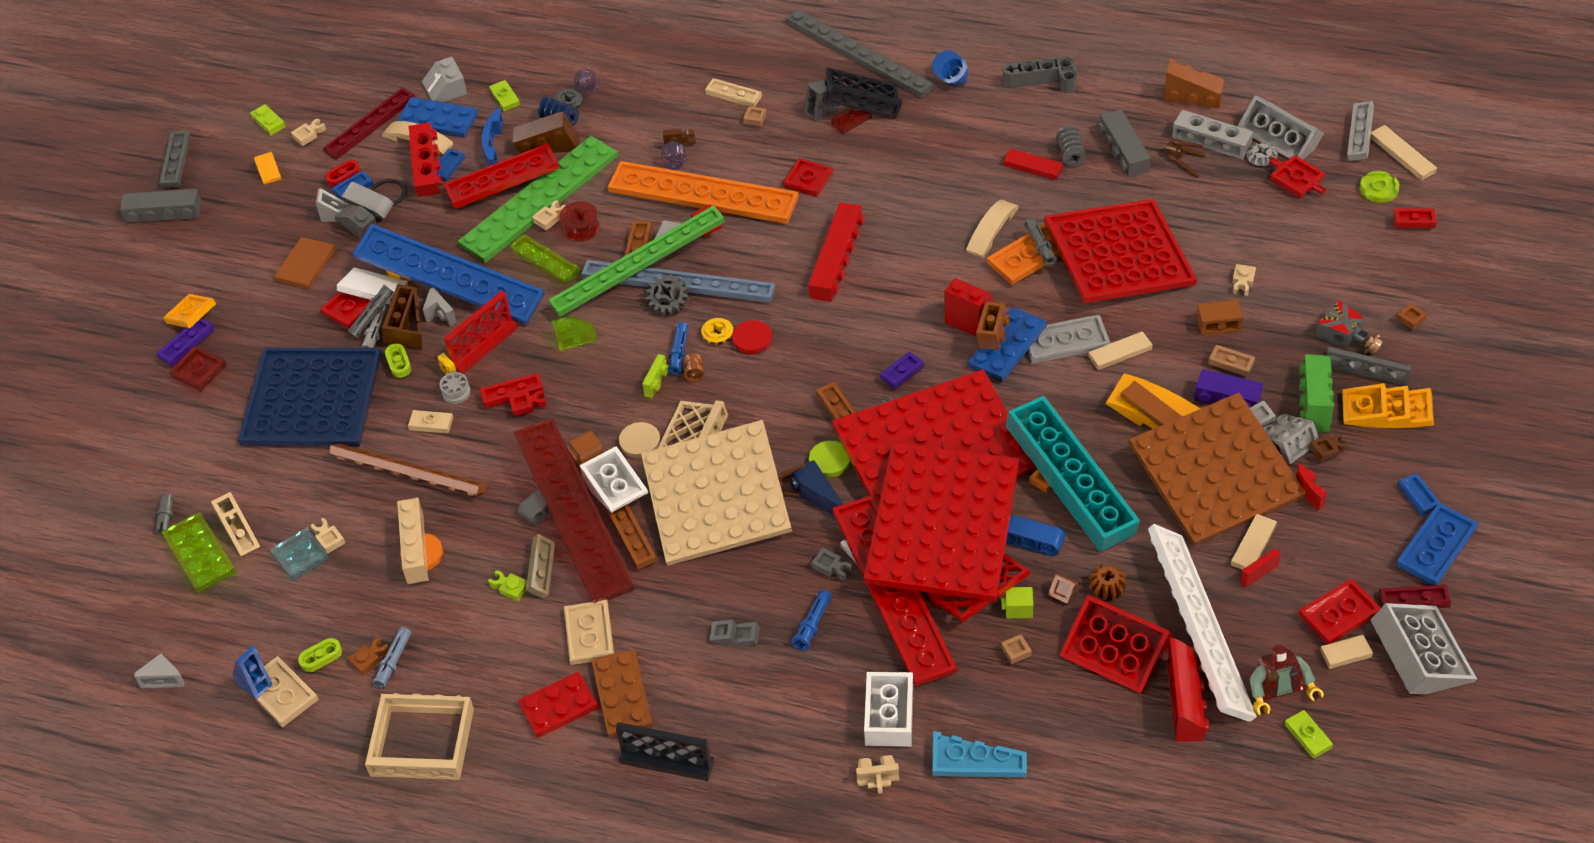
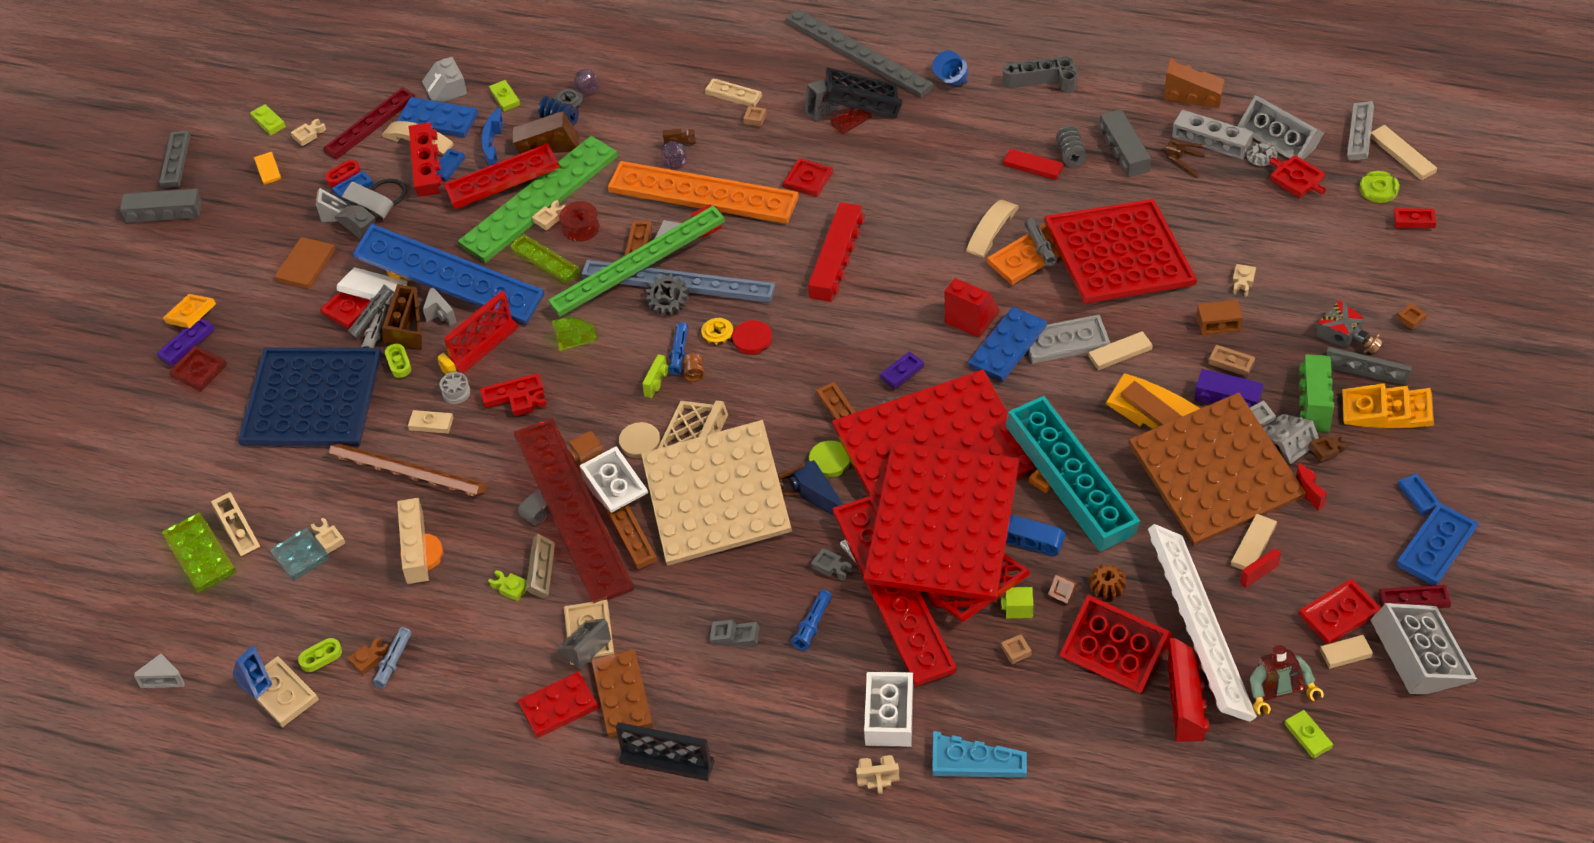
(164, 513): dark grey pin -> none
(411, 767): tan window -> none
(585, 642): none -> dark grey slope
(992, 326): dark orange brick -> none

